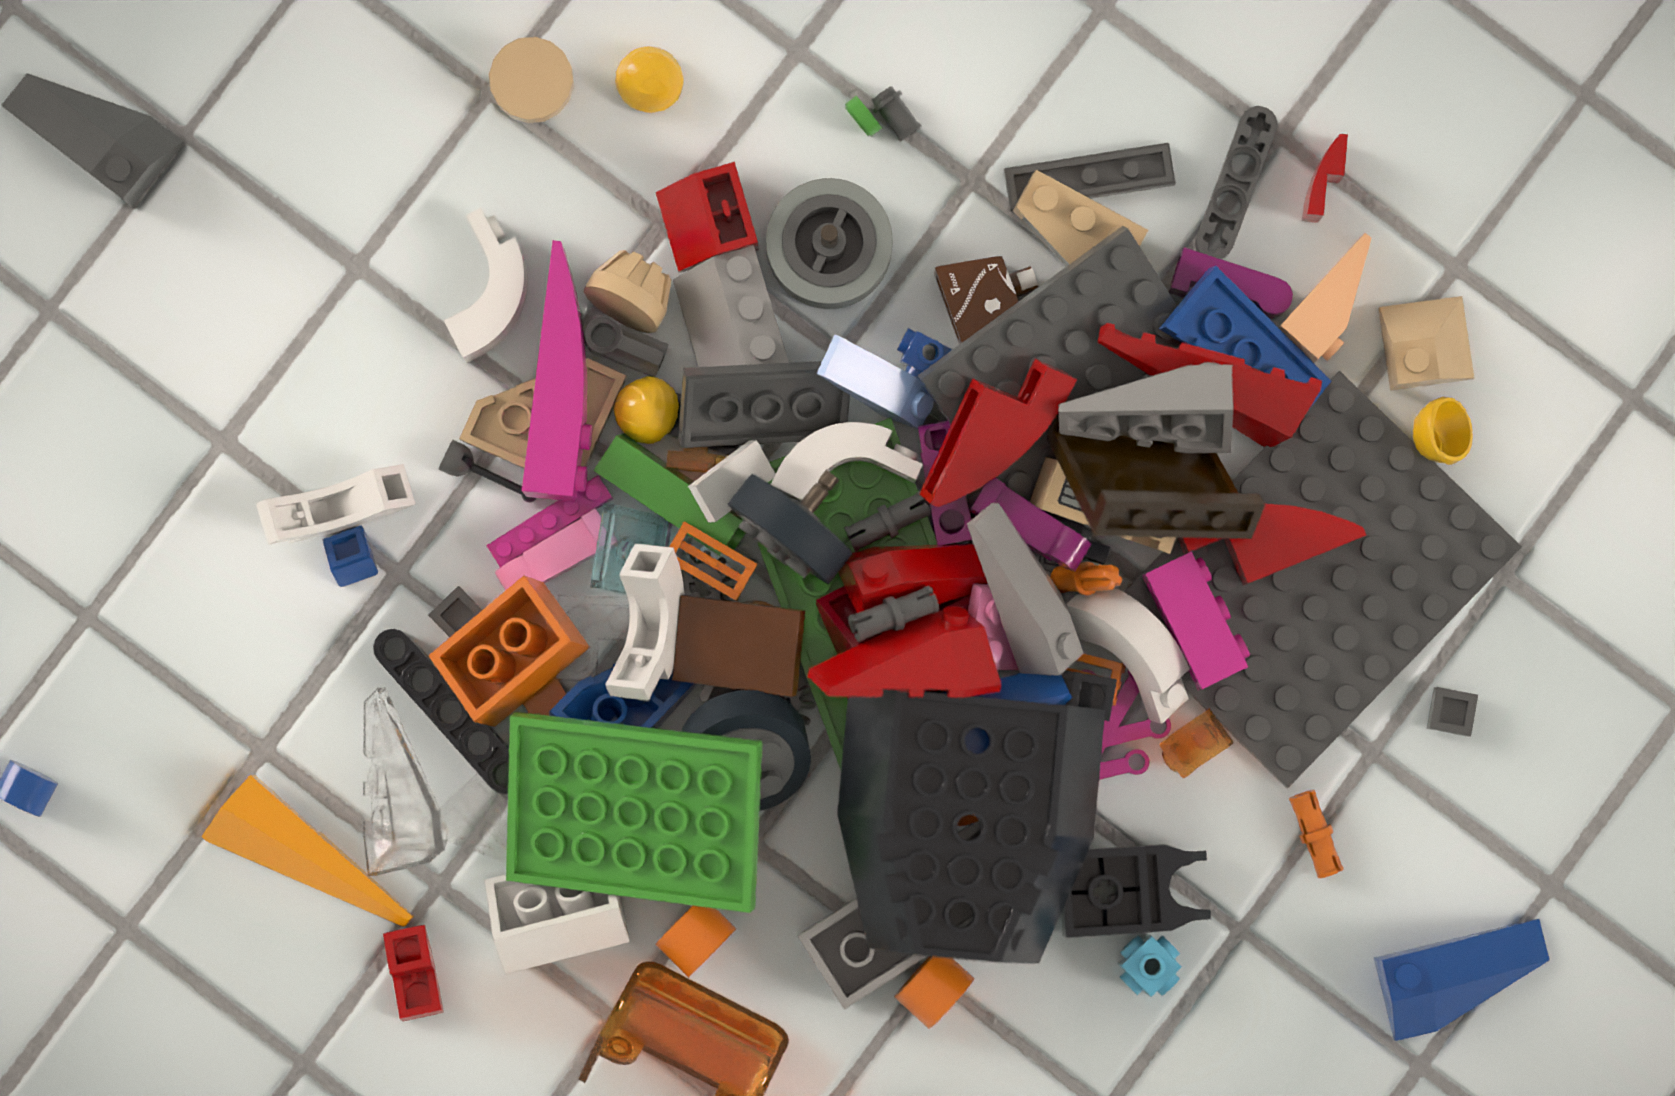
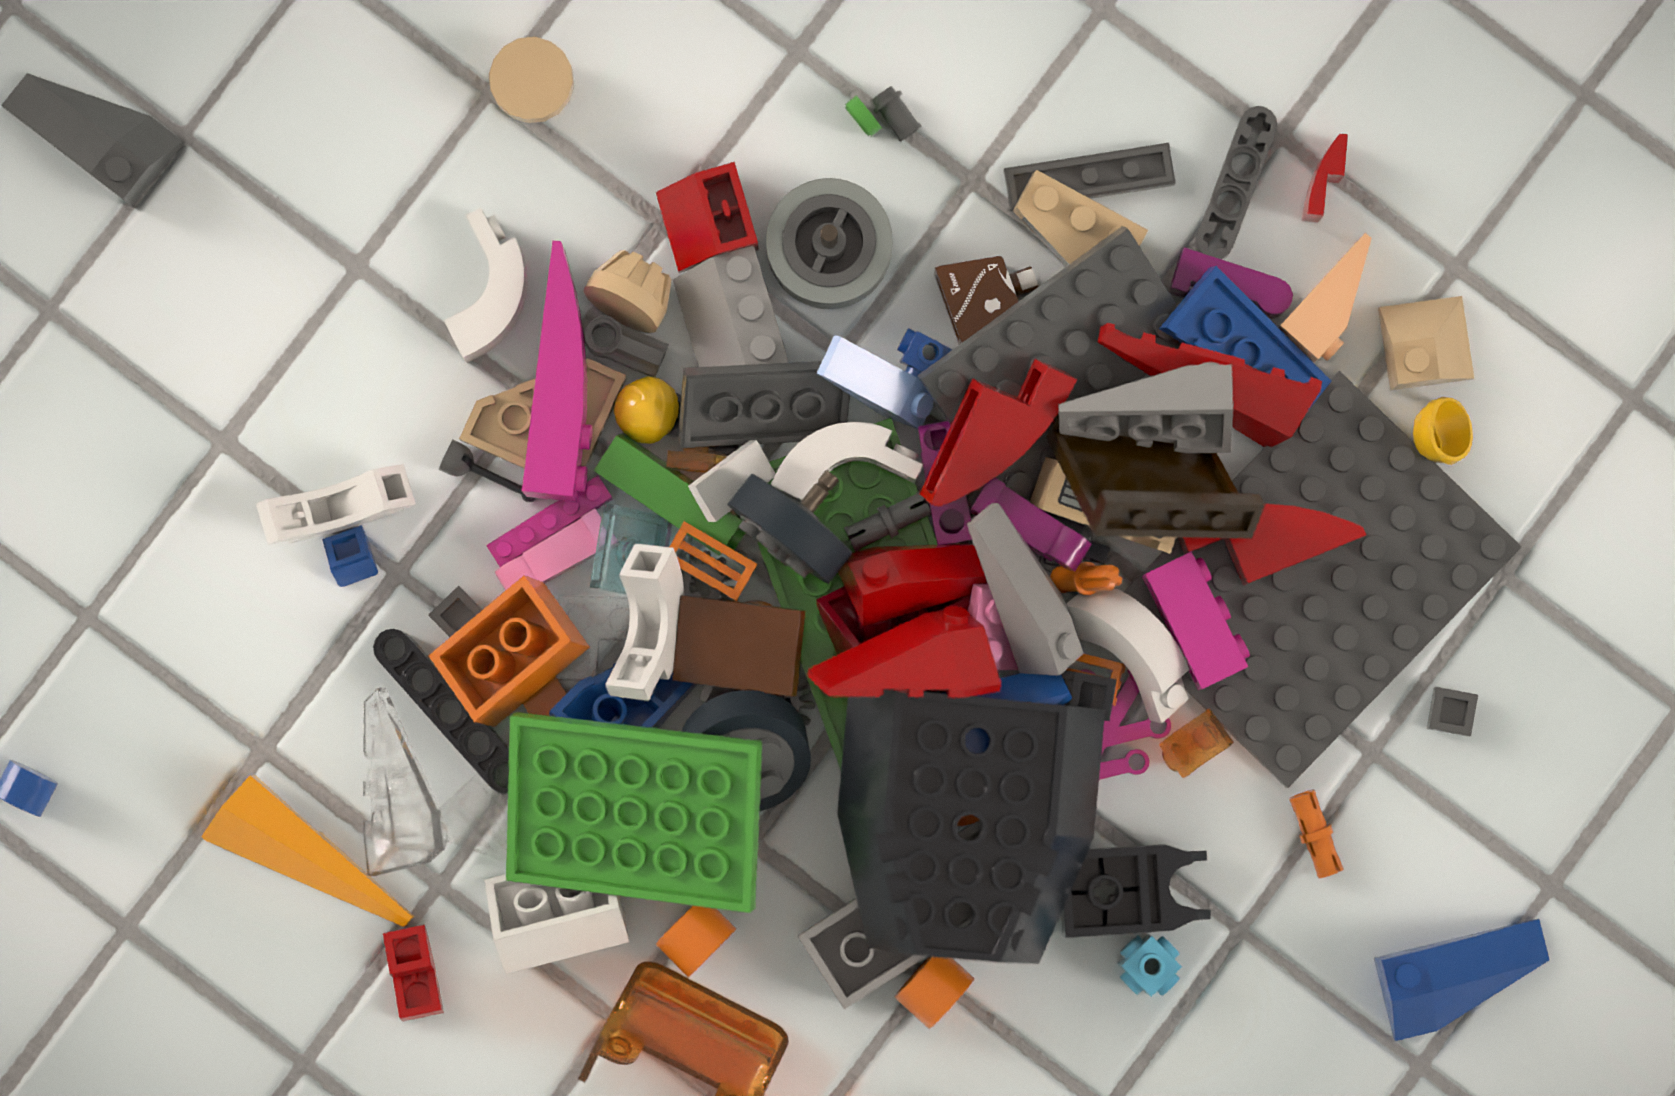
(649, 79): yellow piece -> none
(893, 613): dark grey pin -> none

